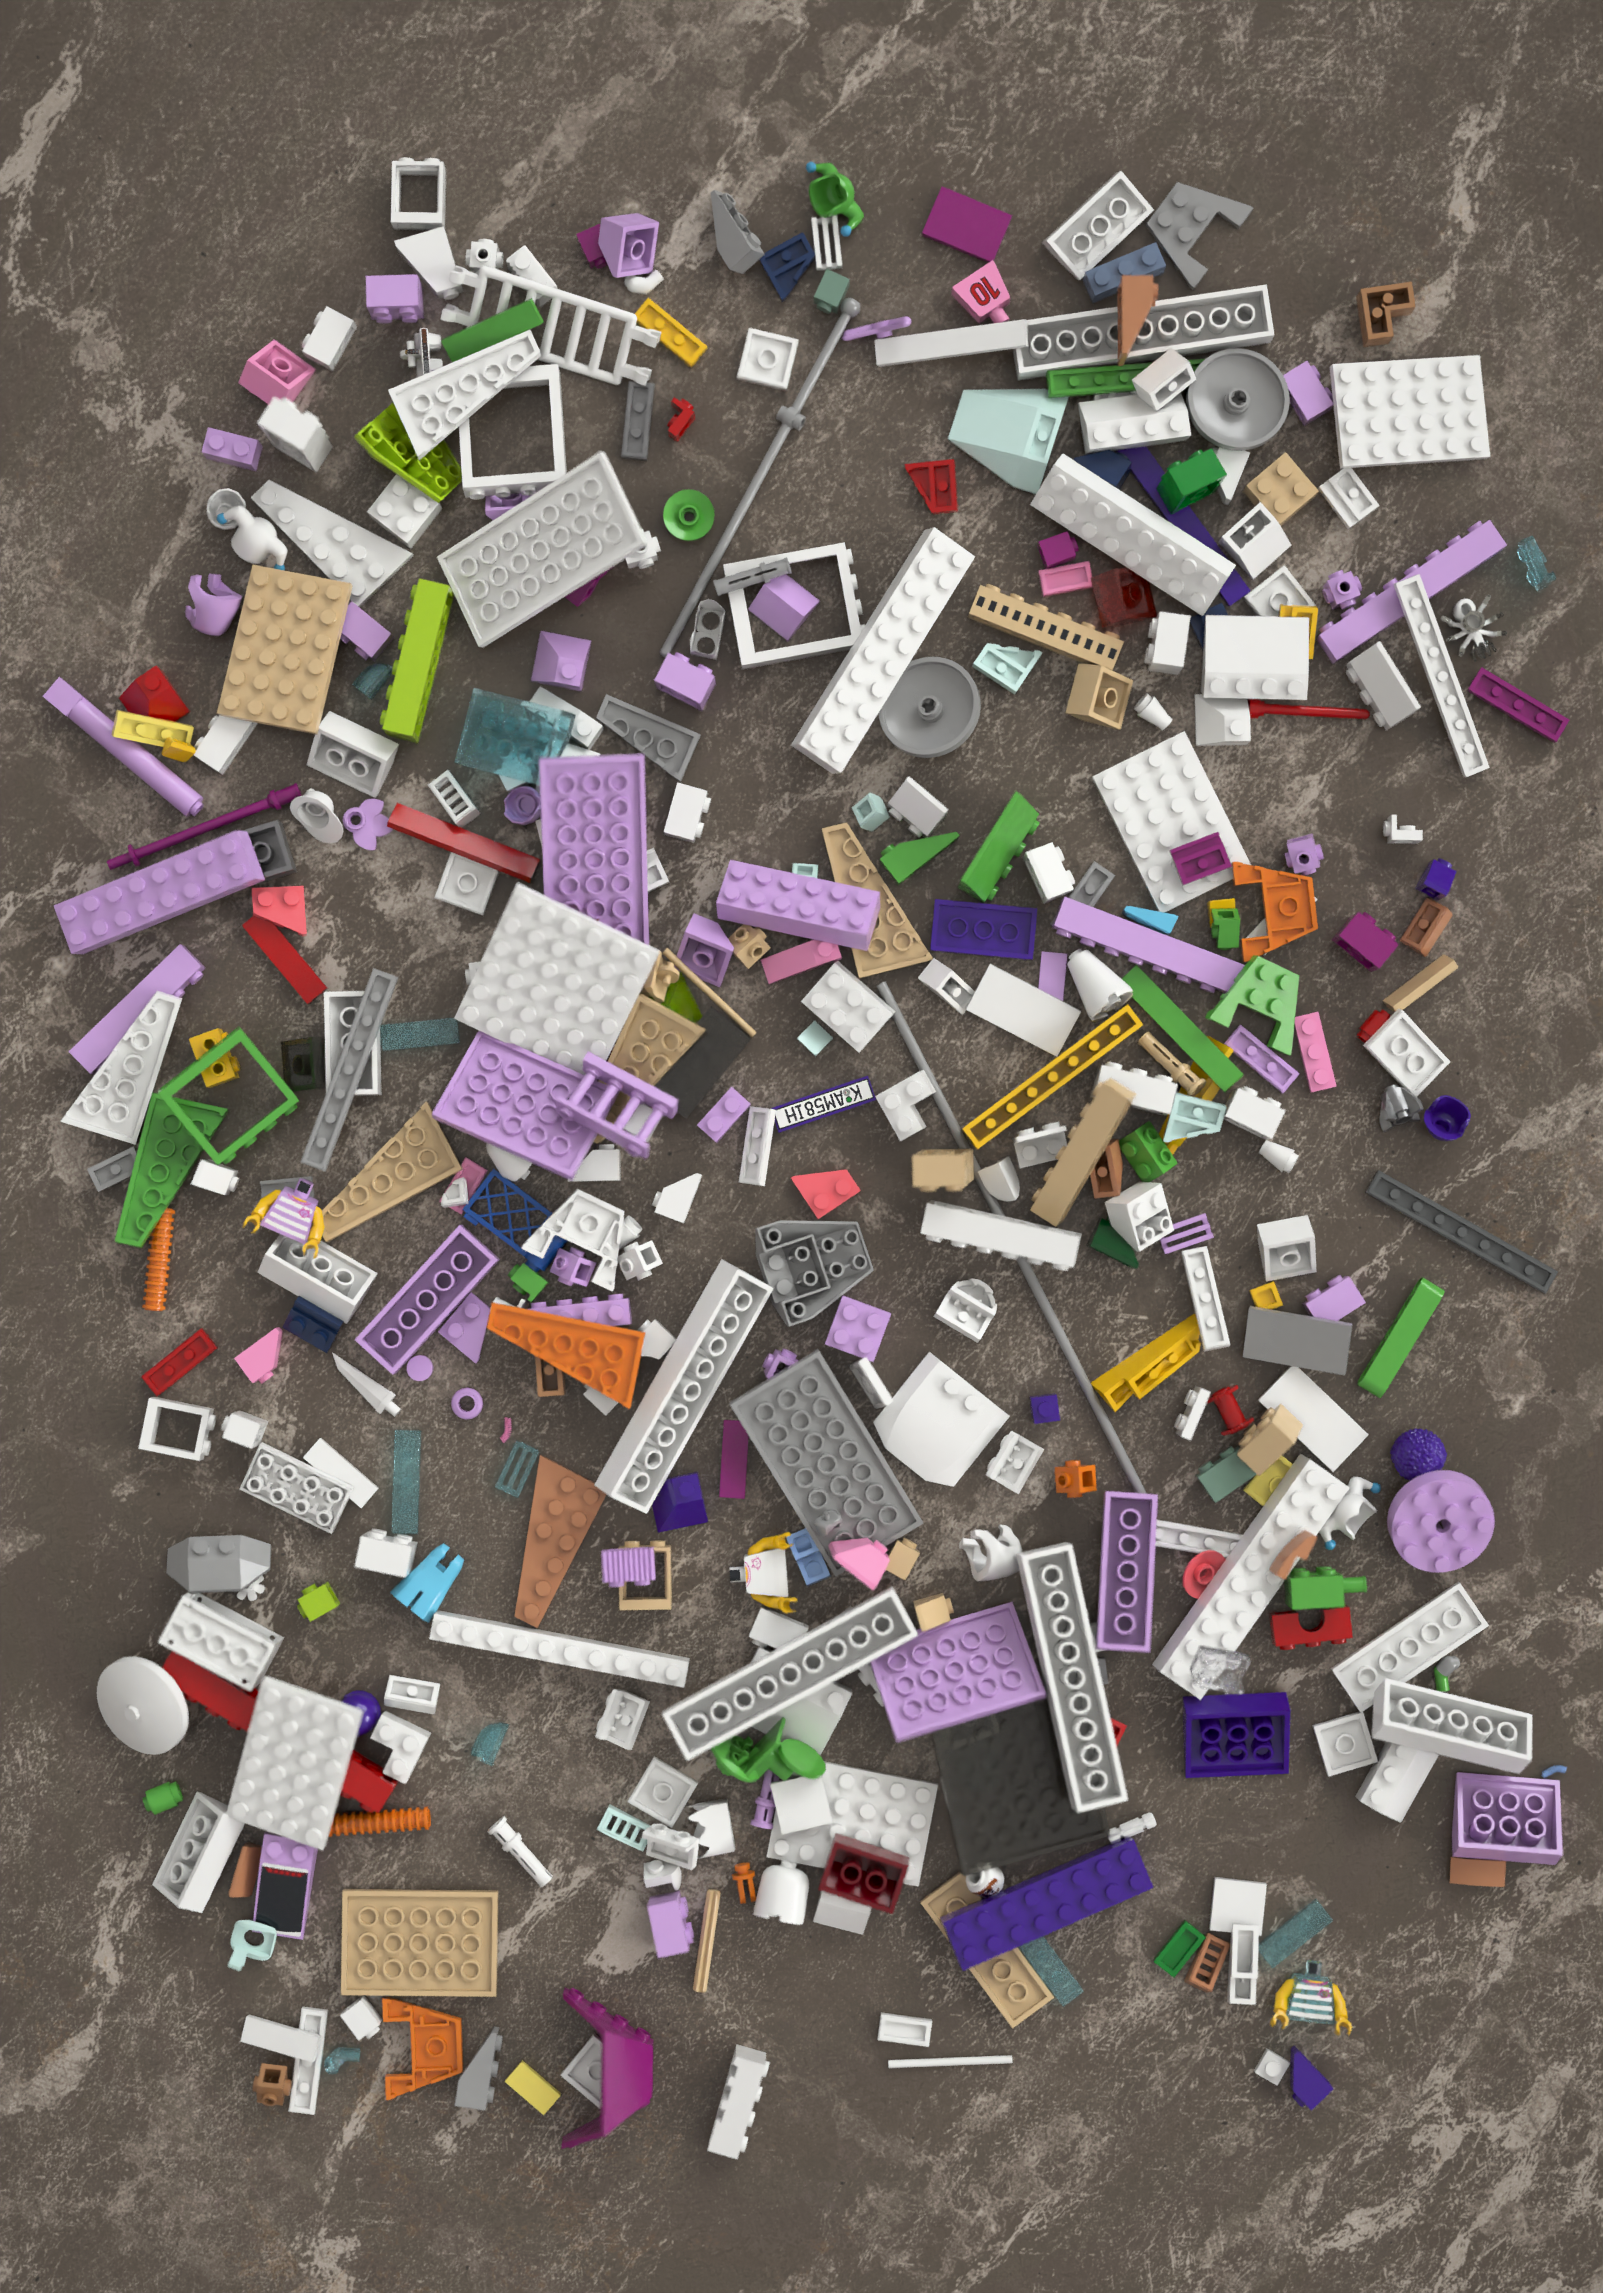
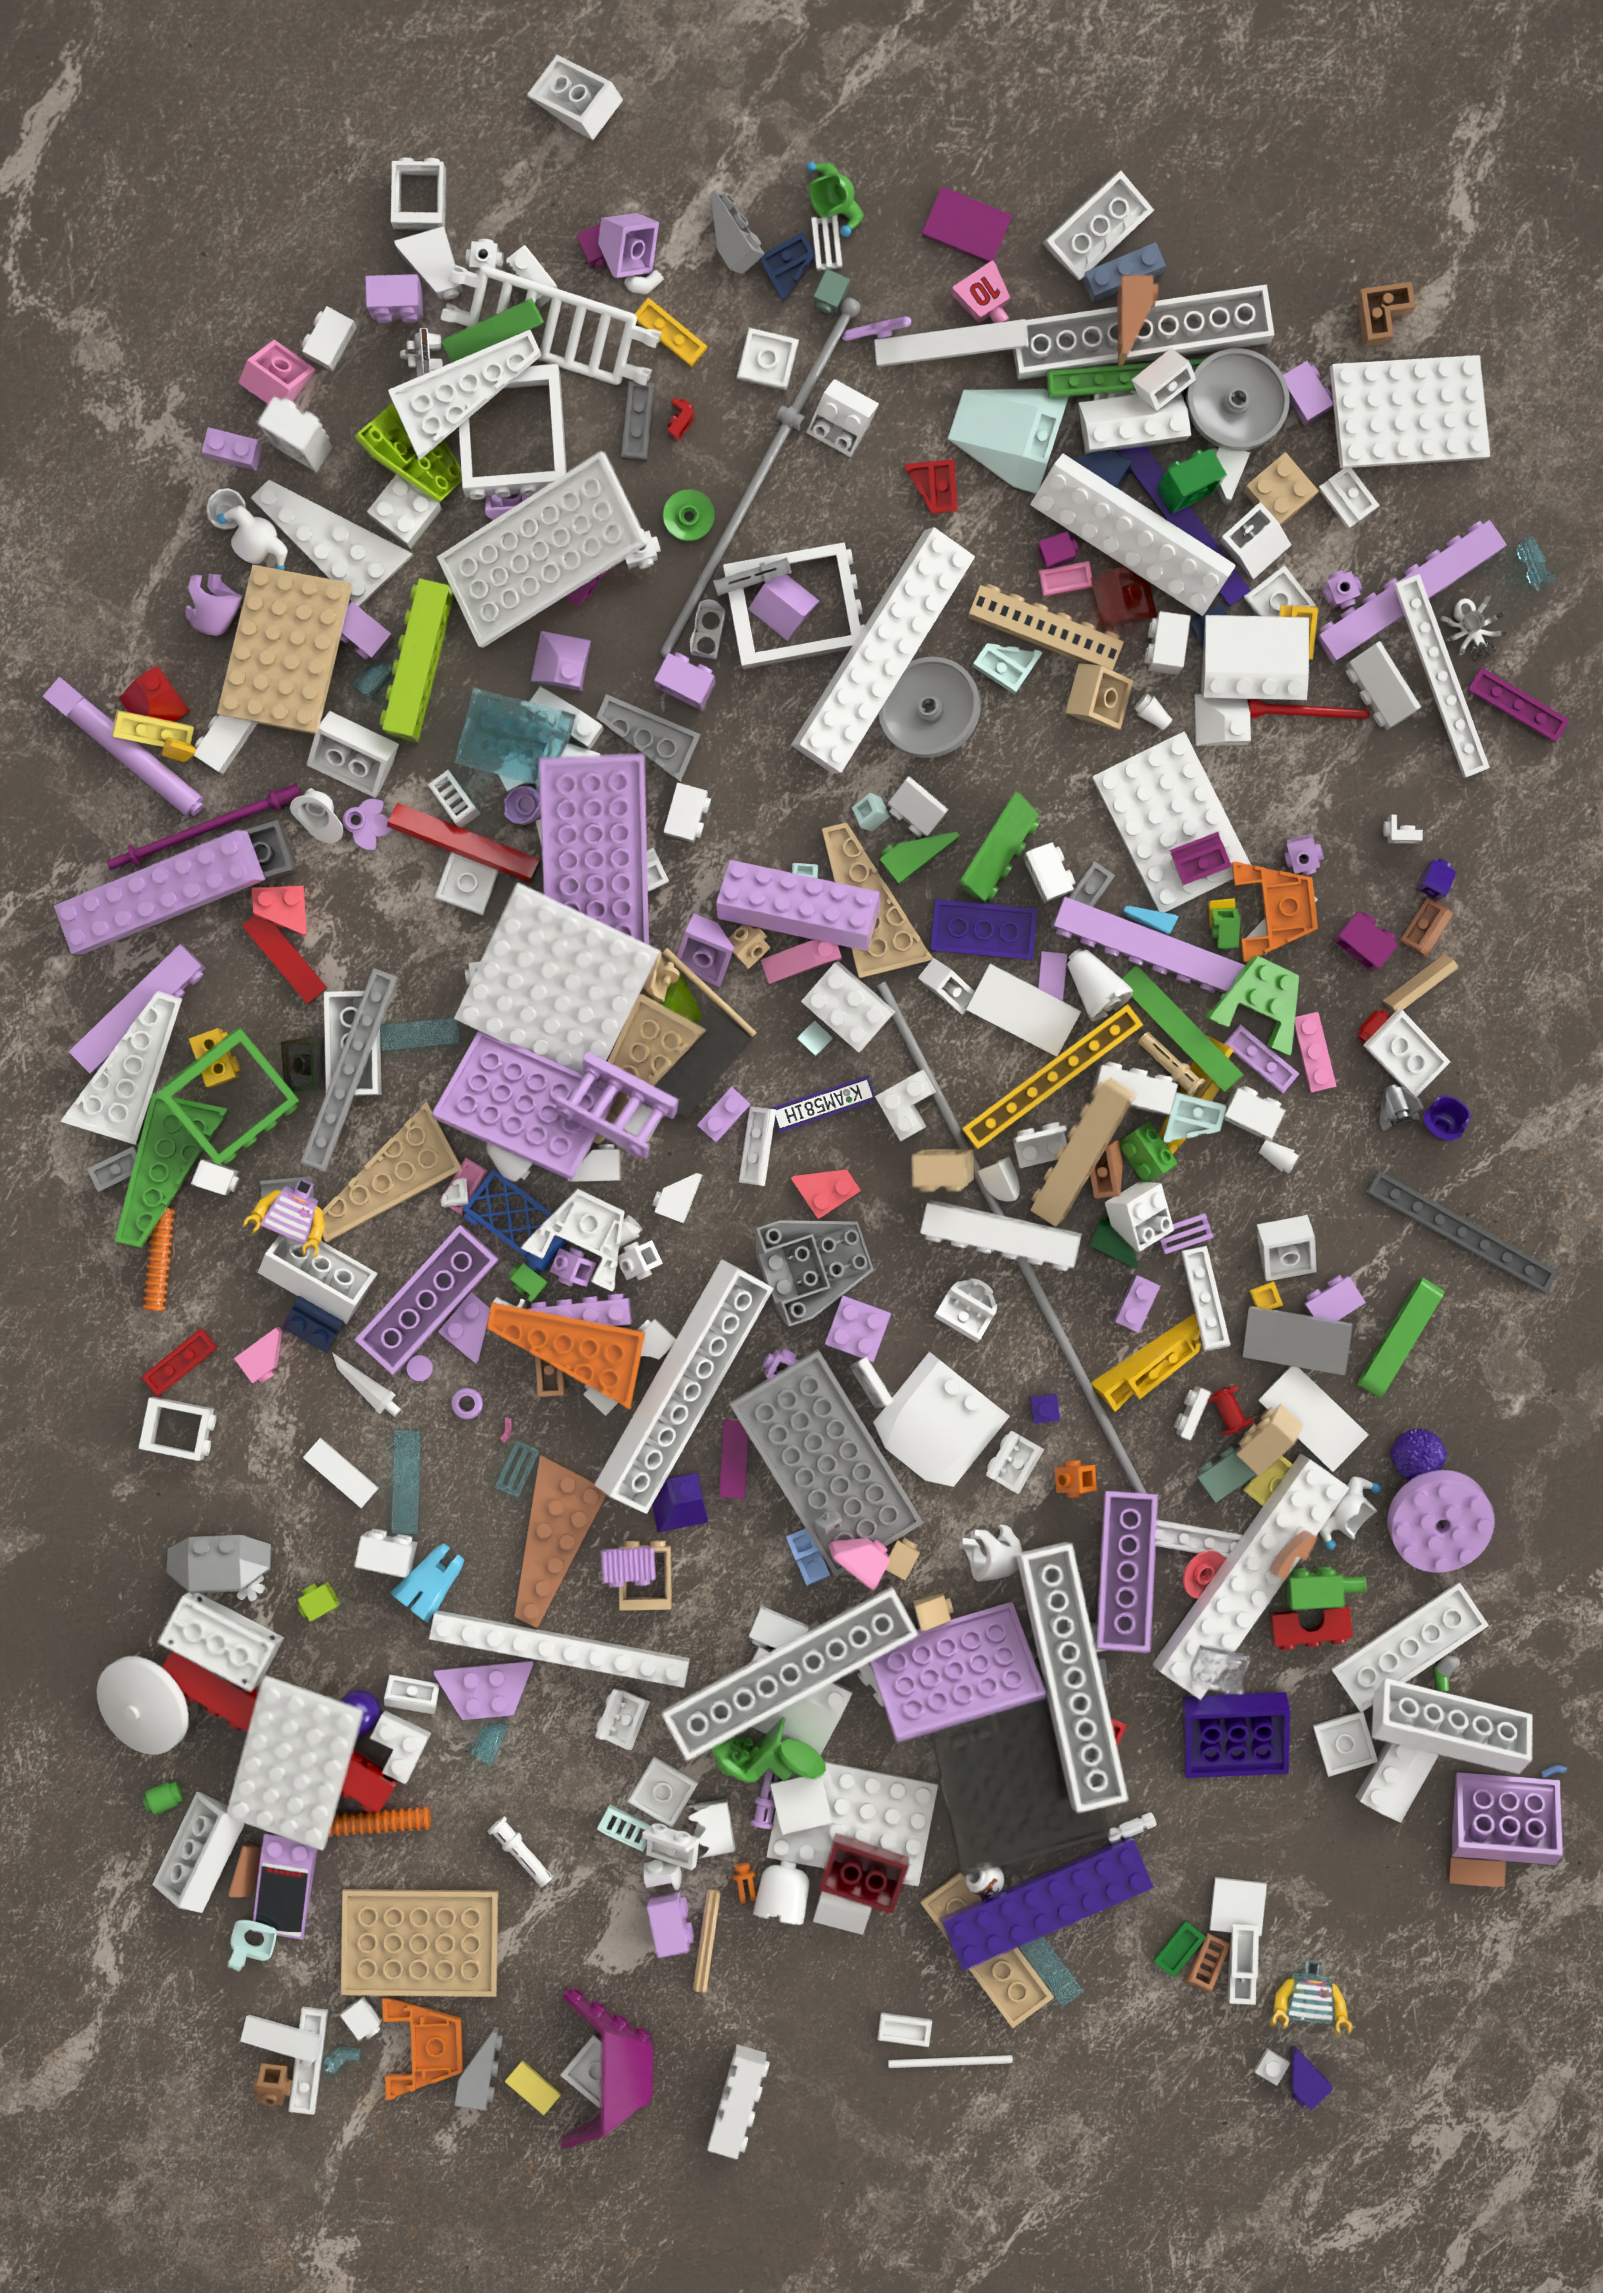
(244, 1429): white brick -> none
(296, 1488): white tile -> none
(485, 1689): none -> lavender wing
(576, 96): none -> white slope
(766, 1573): torso -> none
(842, 417): none -> white slope
(1136, 1303): none -> lavender brick
(1184, 218): light grey wing -> none
(1294, 1933): clear light blue tile -> none

